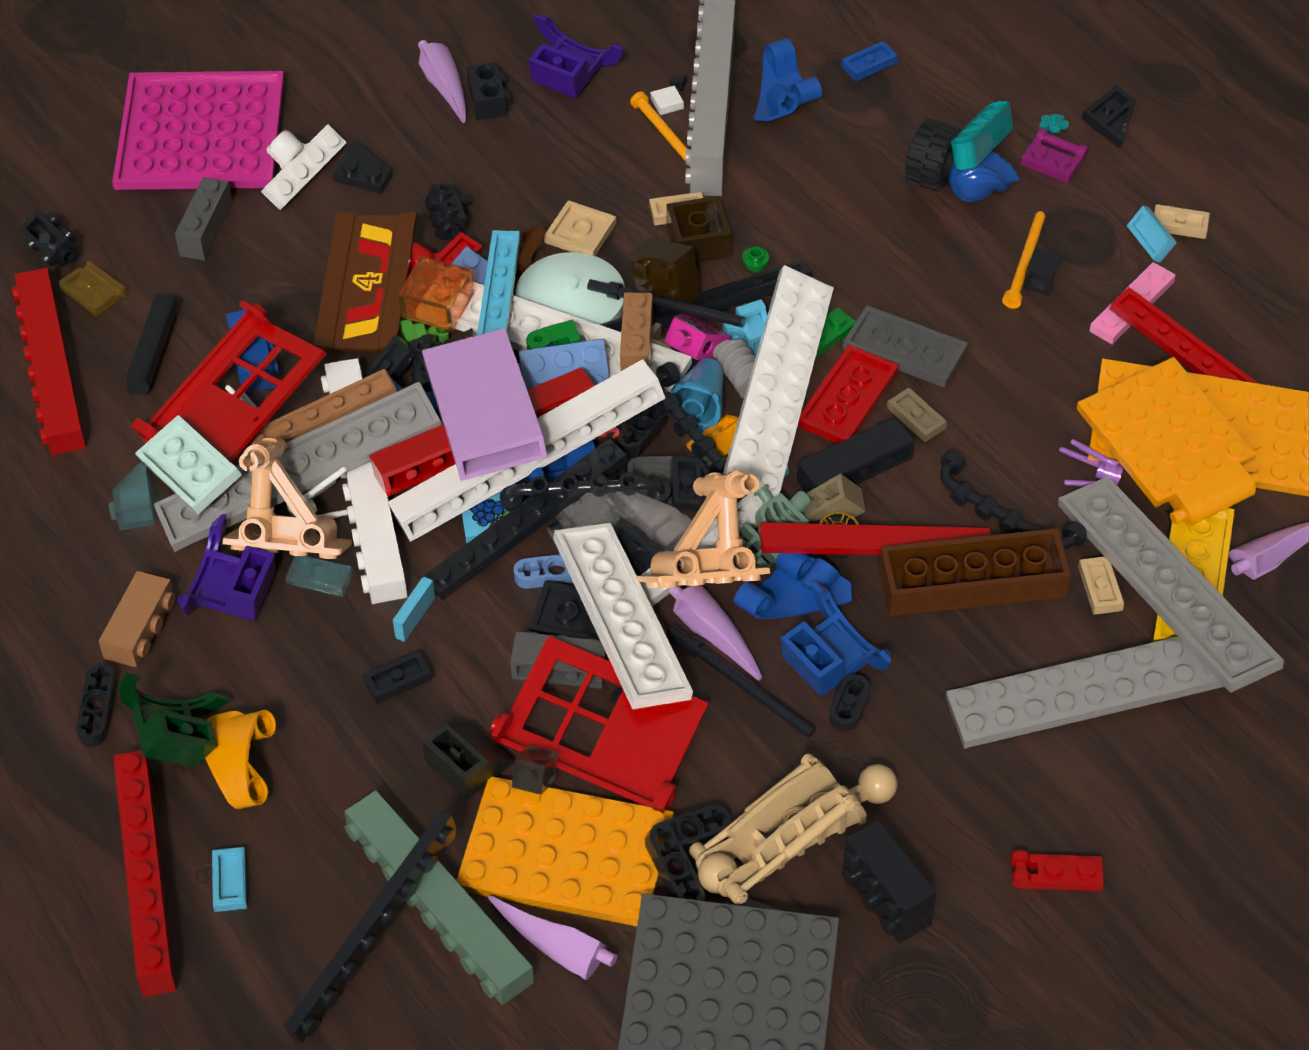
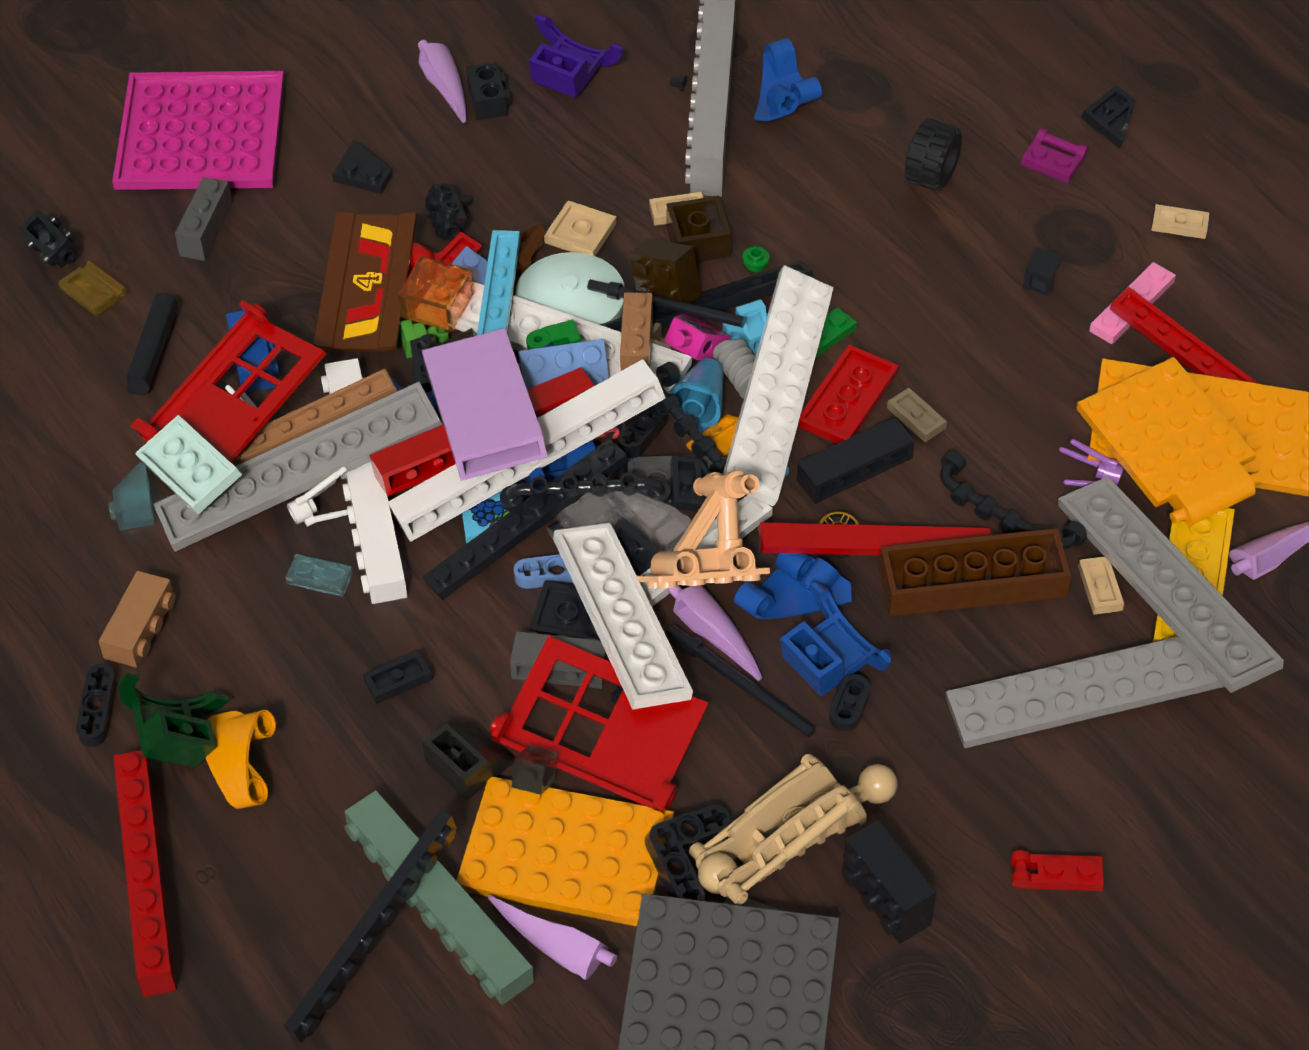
(49, 362): red brick -> none
(227, 581): dark purple piece -> none
(229, 879): medium azure tile -> none
(279, 531): light nougat plate -> none
(299, 162): white plate -> none
(394, 358): black plate -> none
(413, 609): medium azure tile -> none
(641, 100): light orange bar -> none
(667, 100): white tile -> none
(775, 510): sand green piece -> none
(834, 496): dark tan arch -> none
(869, 61): blue plate -> none
(910, 345): dark grey plate -> none
(982, 135): teal beam -> none
(982, 180): blue piece -> none
(1013, 298): light orange bar -> none
(1053, 123): teal plant -> none
(1151, 234): medium azure tile -> none

